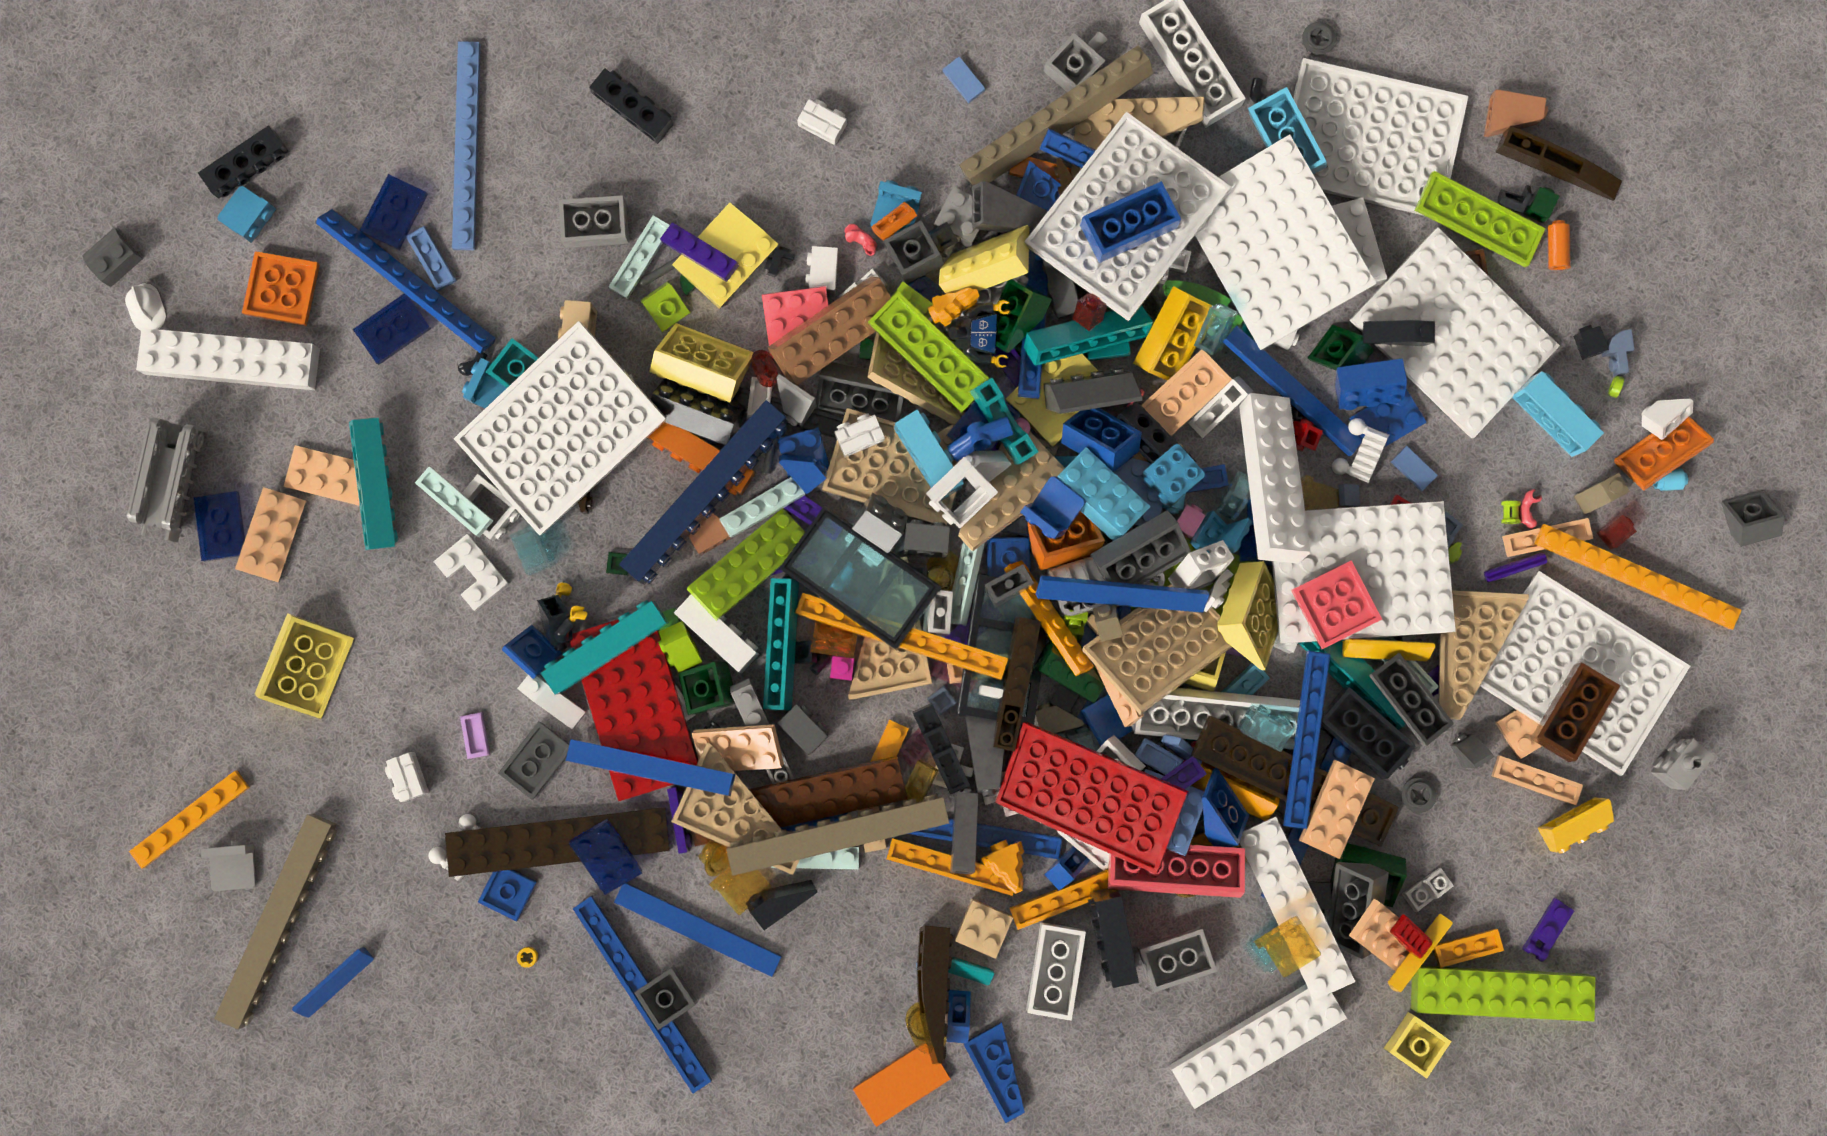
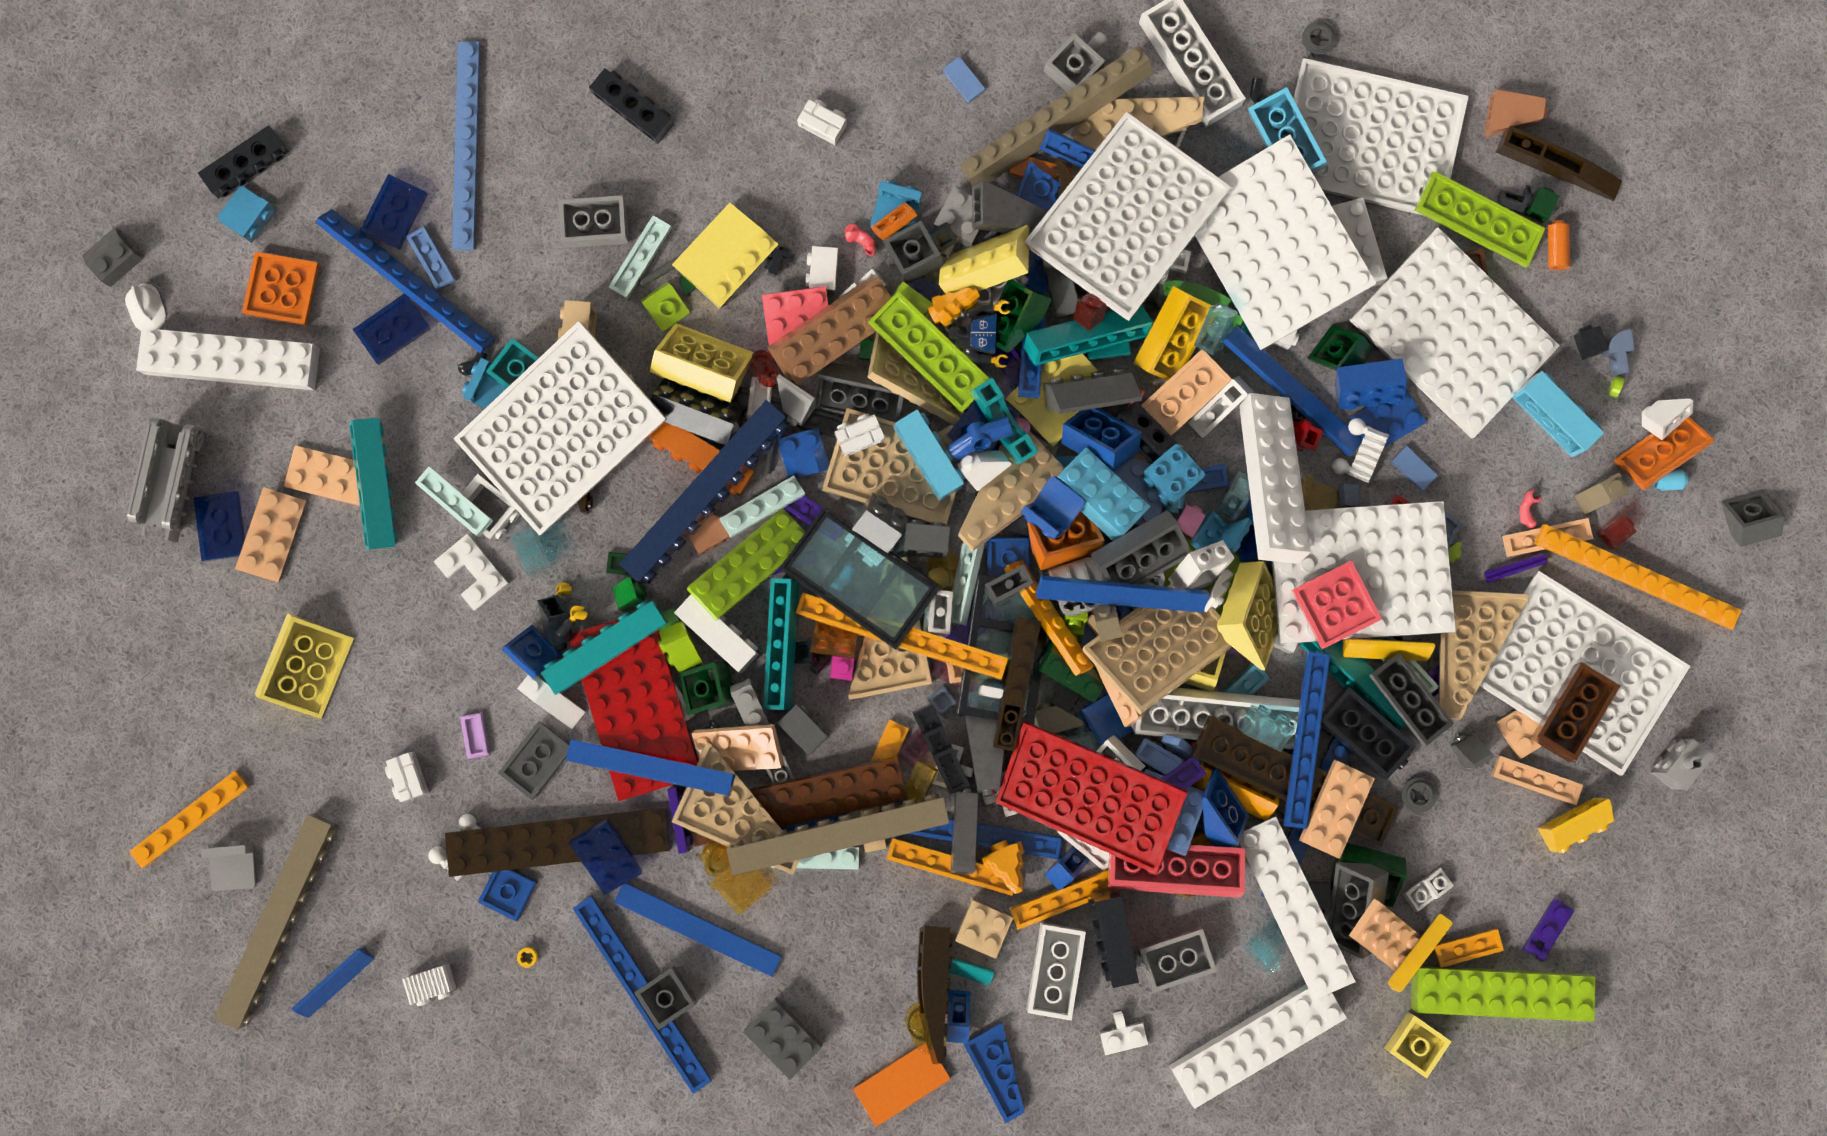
(429, 984): none -> white brick
(629, 593): none -> green slope
(699, 252): dark purple plate -> none
(777, 902): black slope -> none
(783, 1038): none -> dark grey brick
(804, 470): blue slope -> none
(971, 504): white window -> none
(1123, 1036): none -> white plate
(1130, 222): blue brick -> none
(1289, 946): clear yellow bracket -> none
(1399, 332): black slope -> none
(1412, 938): red slope -> none
(1506, 512): lime bush -> none

